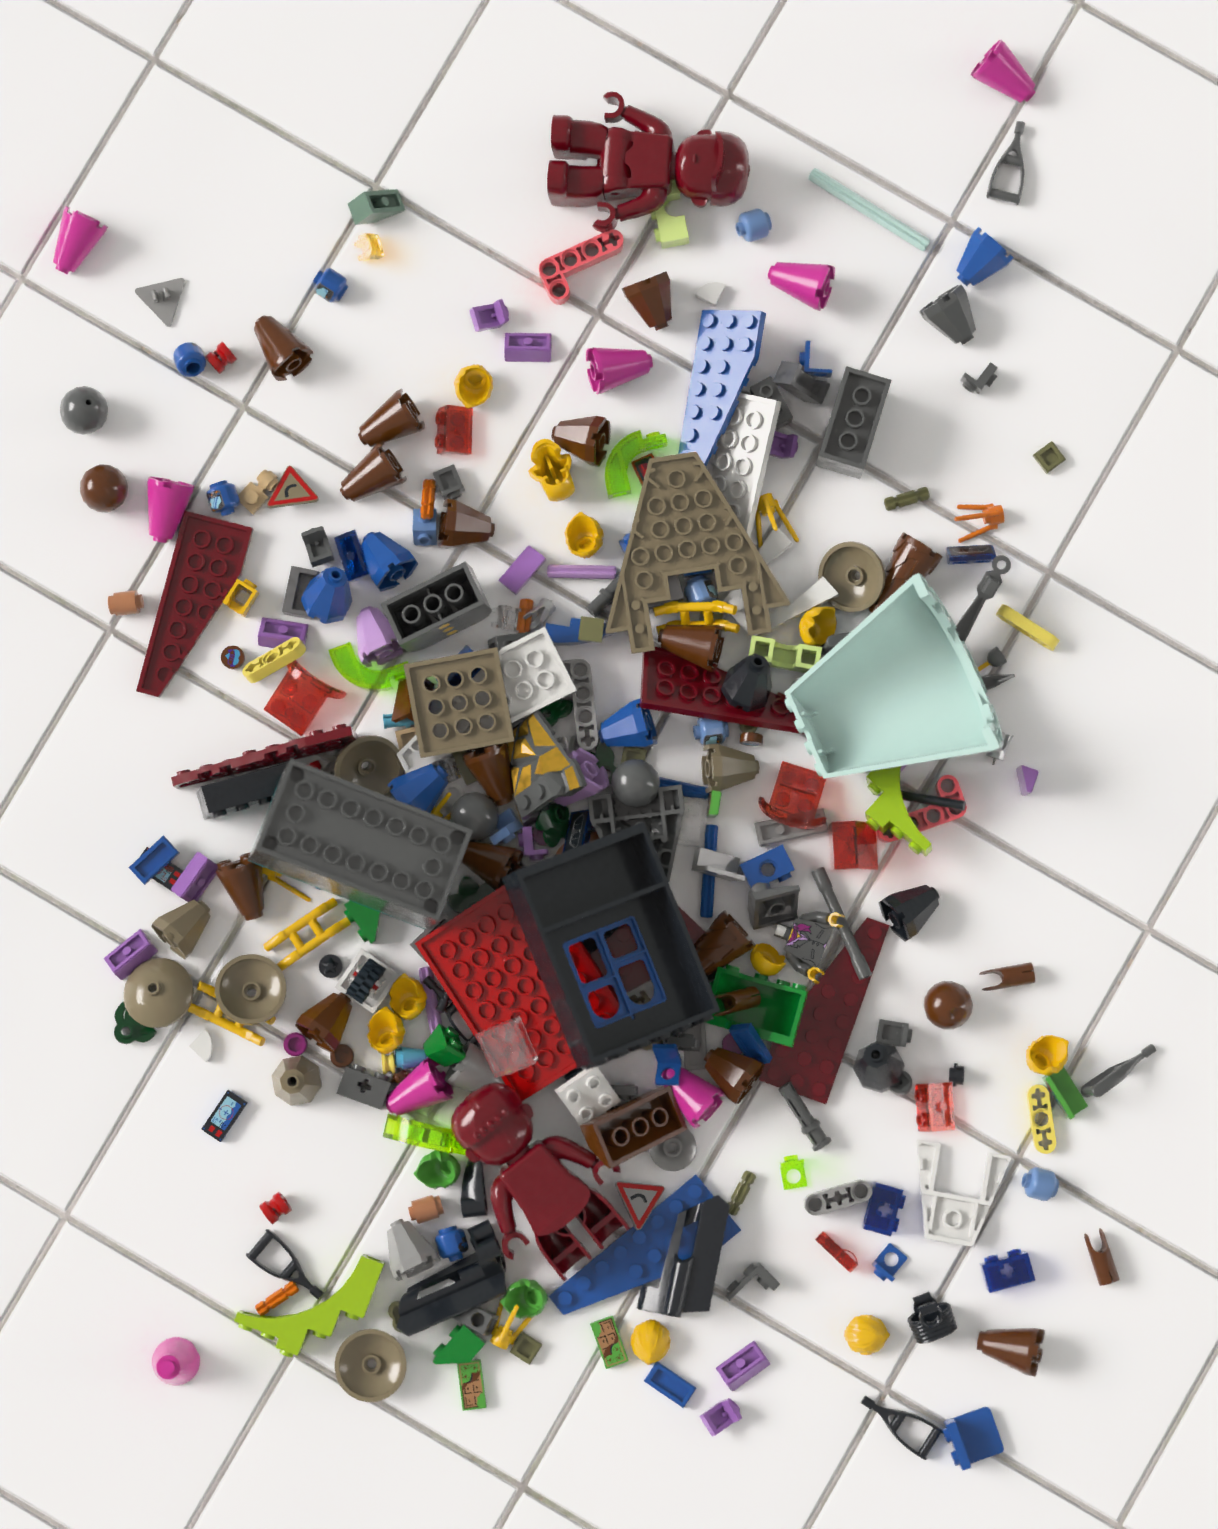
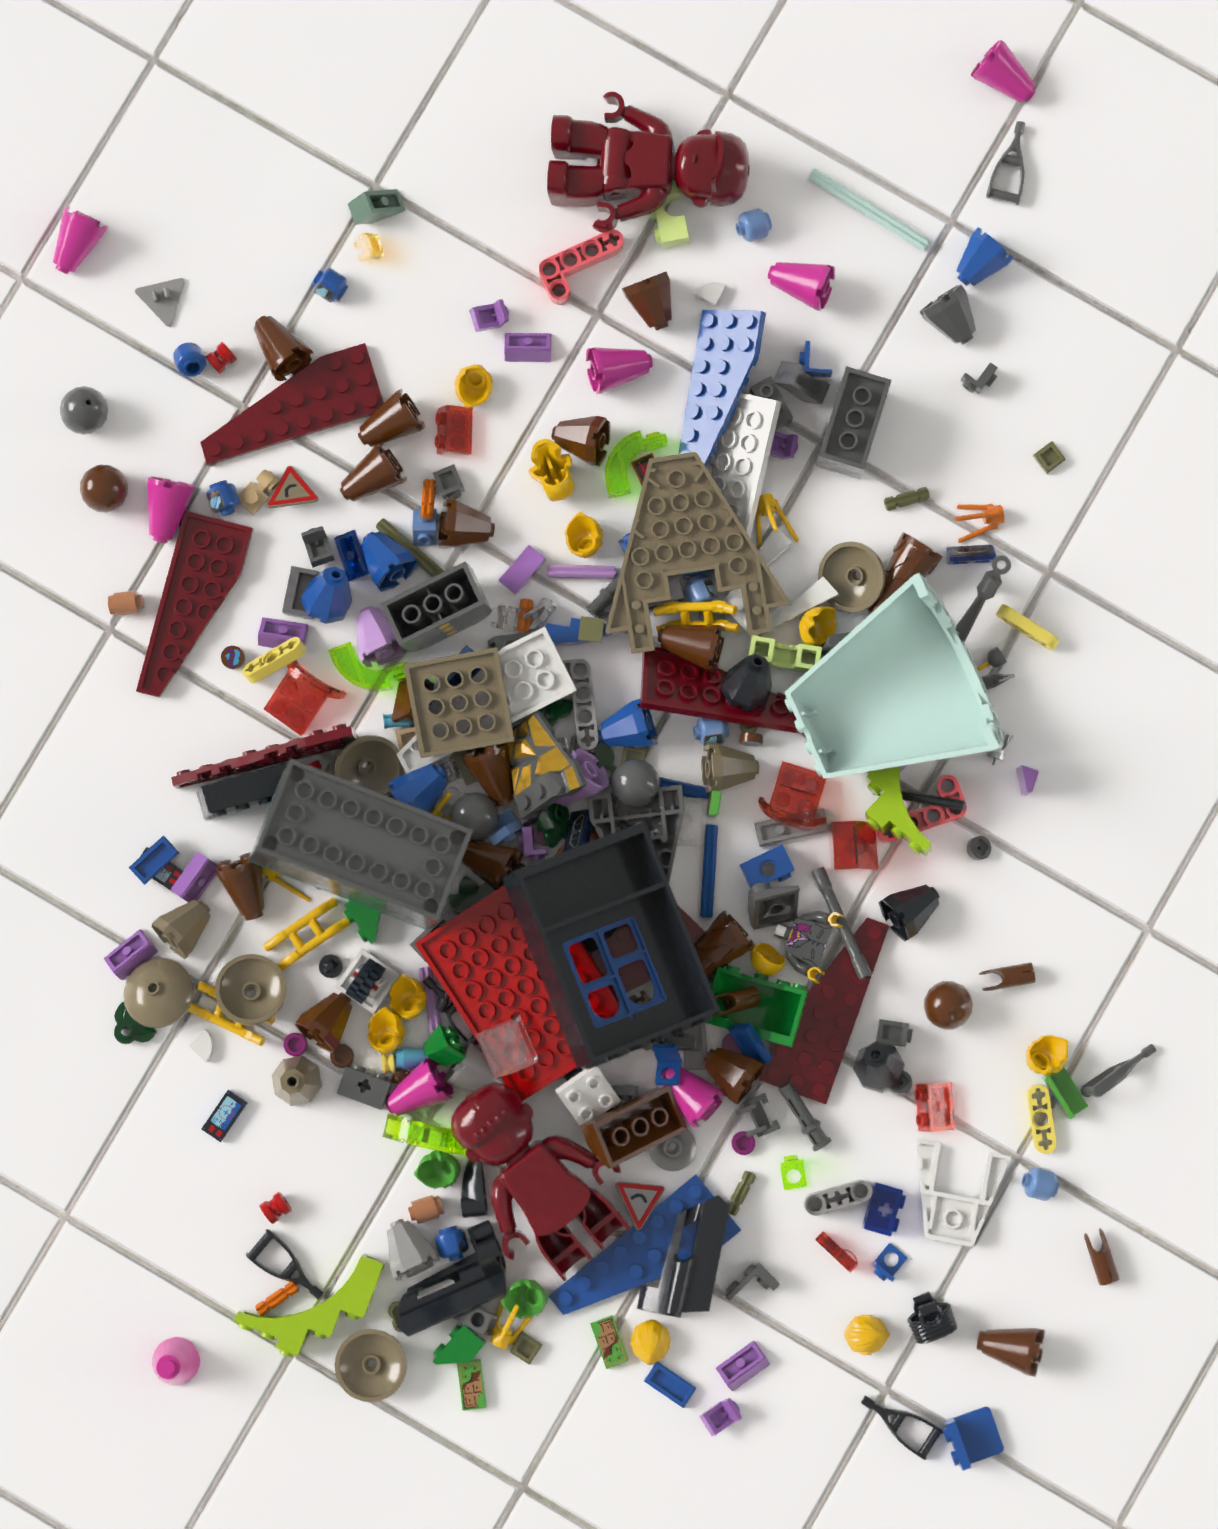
(241, 596): yellow window -> none
(319, 397): none -> dark red wing
(423, 560): none -> olive axle
(716, 864): light grey panel -> none
(742, 1144): none -> magenta tile
(758, 1116): none -> dark grey piece
(956, 1075): black plate -> none
(978, 847): none -> dark grey tile
(997, 1280): clear blue brick -> none

